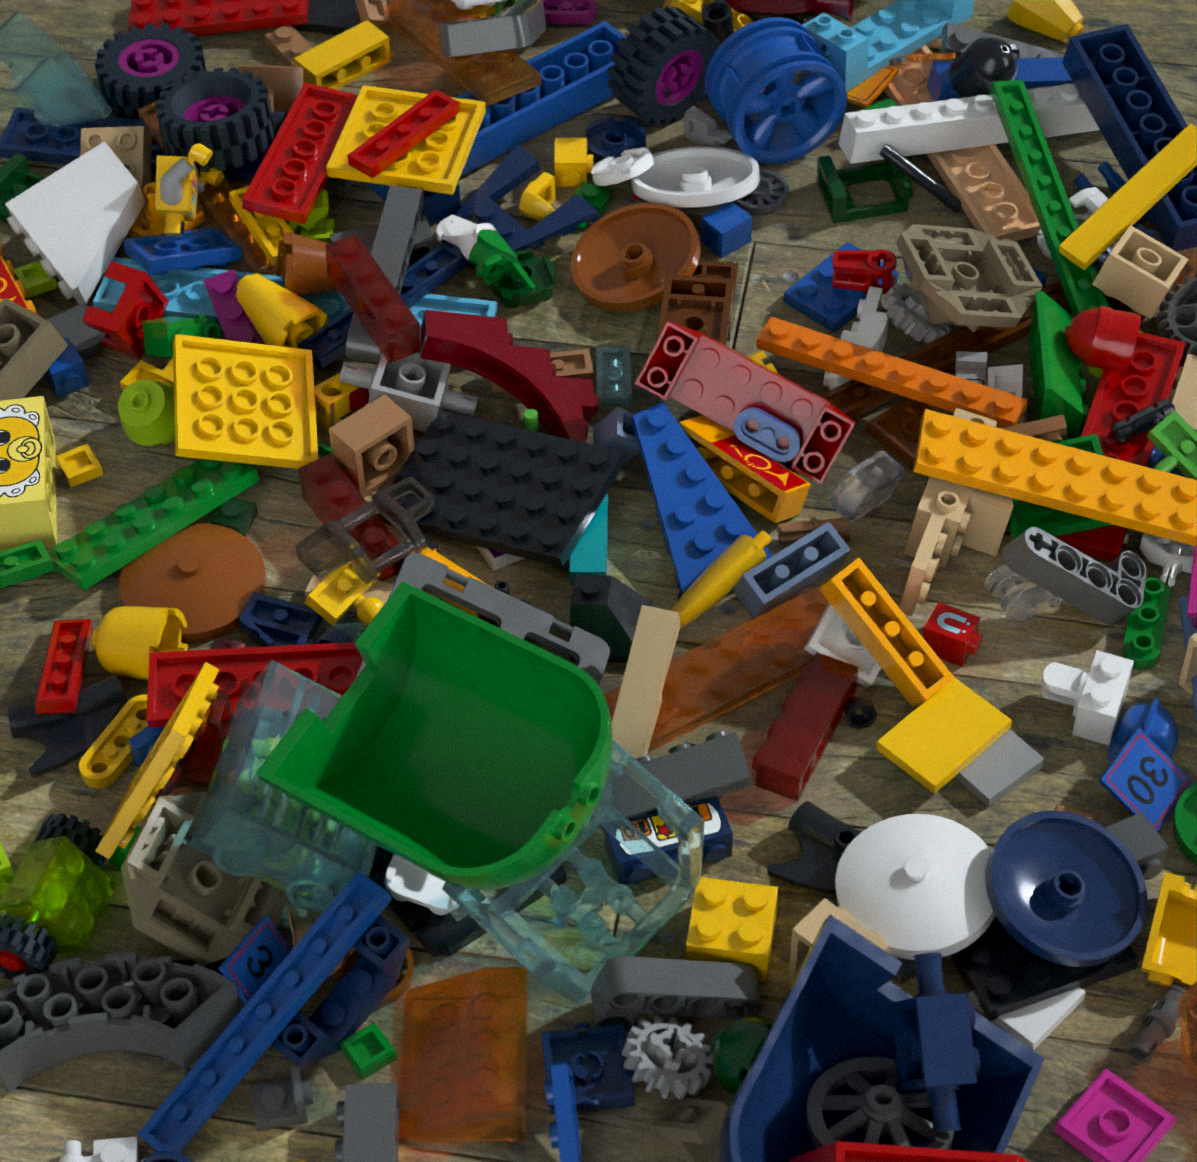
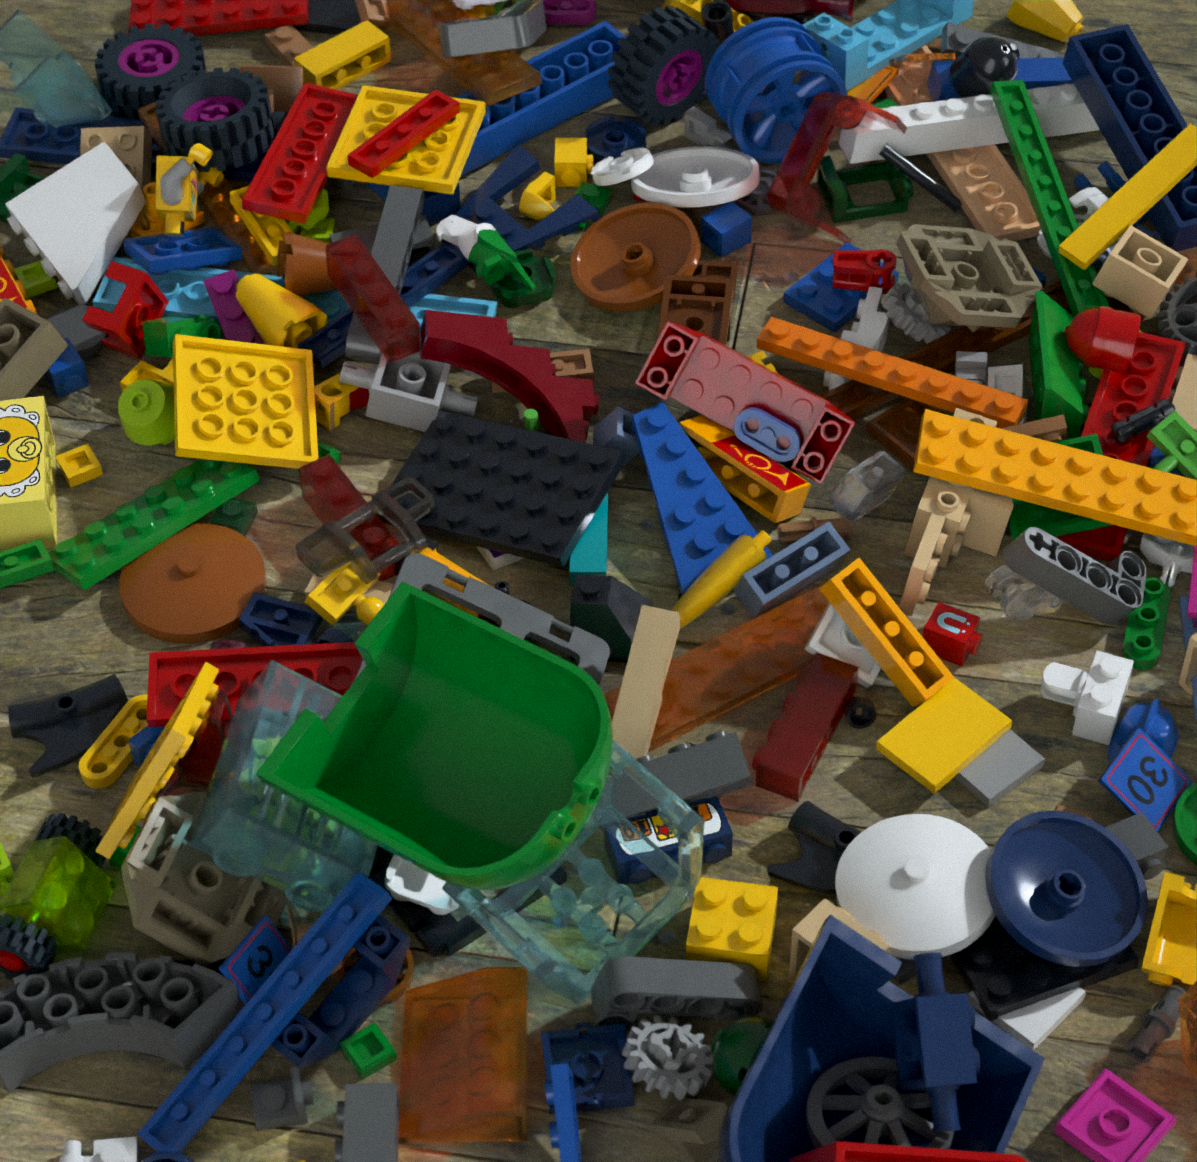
(64, 666): red tile -> none
(131, 633): yellow cylinder -> none
(373, 444): medium nougat brick -> none
(613, 376): clear light blue plate -> none
(790, 188): none -> clear red windscreen

